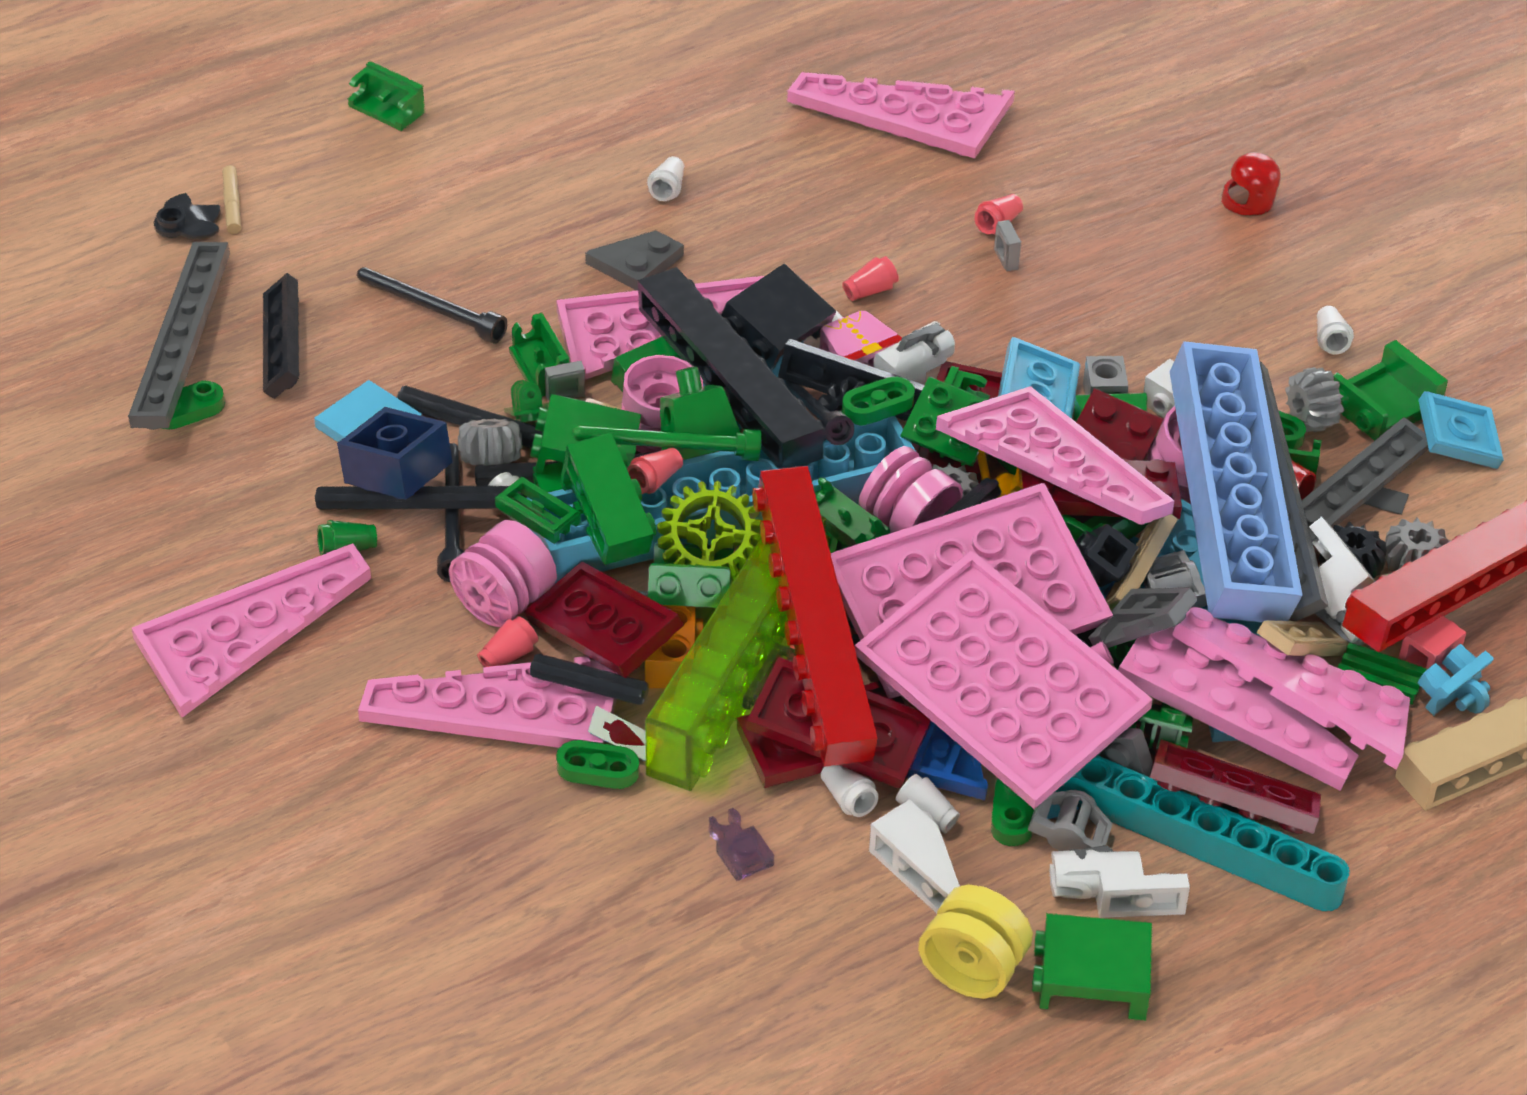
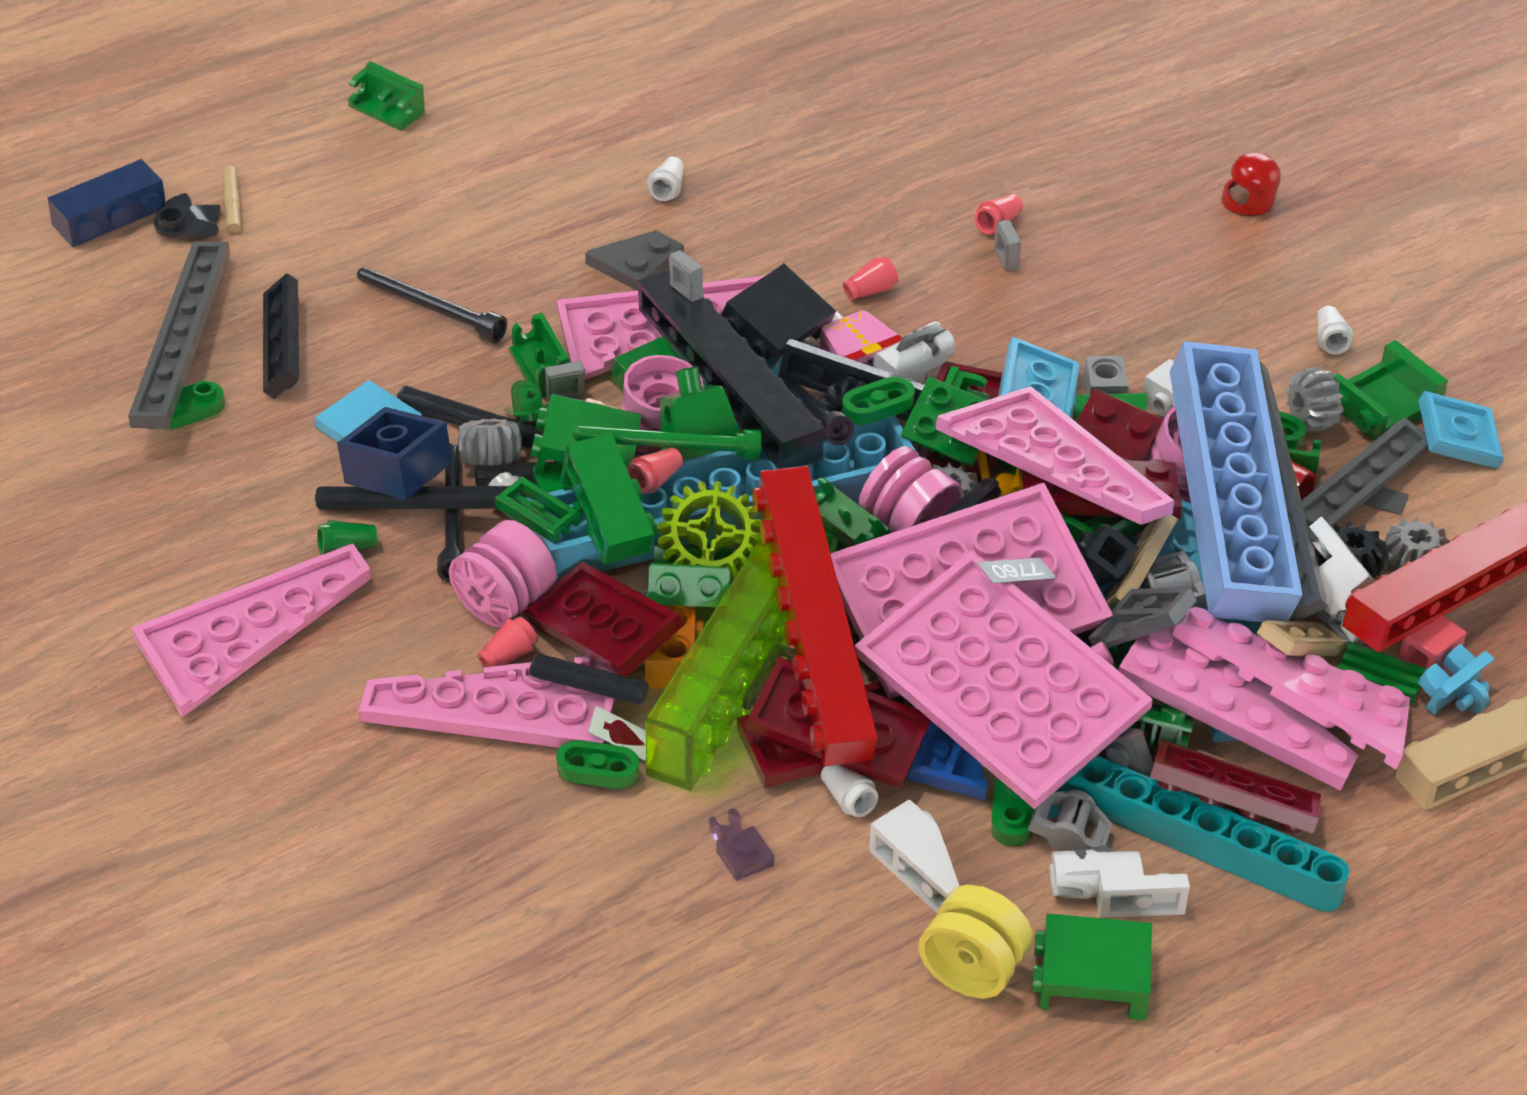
(106, 202): none -> dark blue brick
(686, 275): none -> light grey tile
(909, 109): bright pink wing -> none
(929, 798): white cone -> none
(1016, 570): none -> sticker

